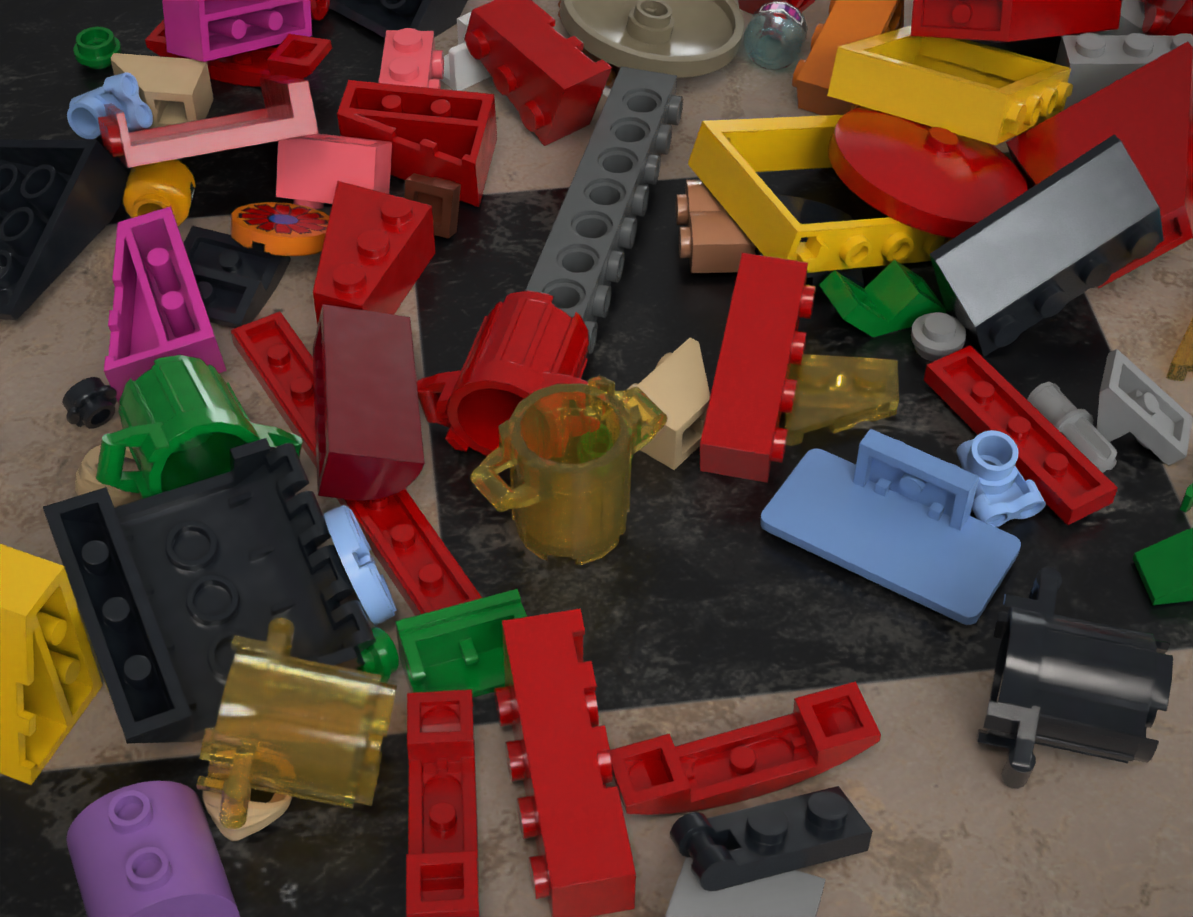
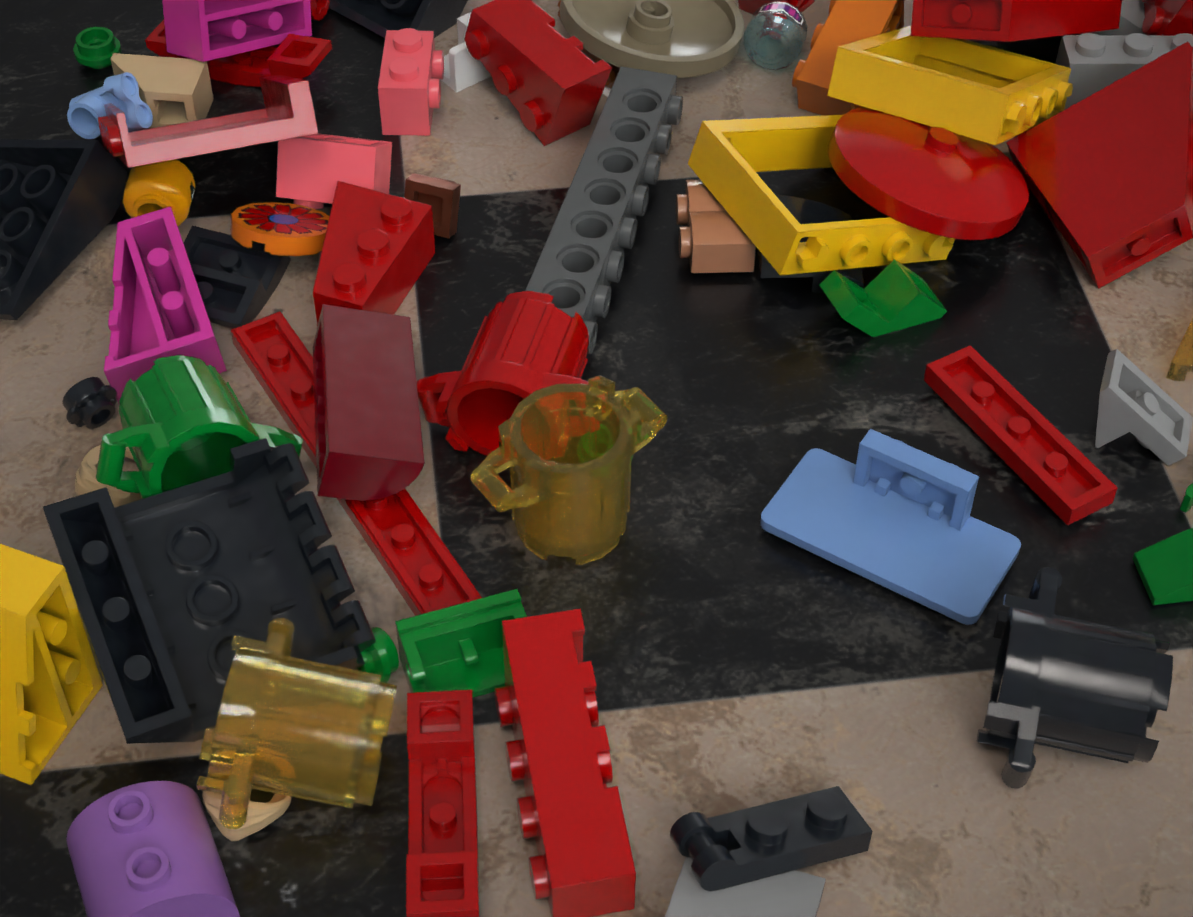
(359, 564): light blue tile -> none
(429, 129): red wedge -> none
(683, 394): tan slope -> none
(745, 761): red slope -> none
(754, 368): red wedge -> none
(841, 393): clear yellow wing -> none
(937, 335): light grey plate -> none
(1001, 488): light blue plate -> none
(1048, 246): slope -> none
(1074, 425): light grey axle -> none

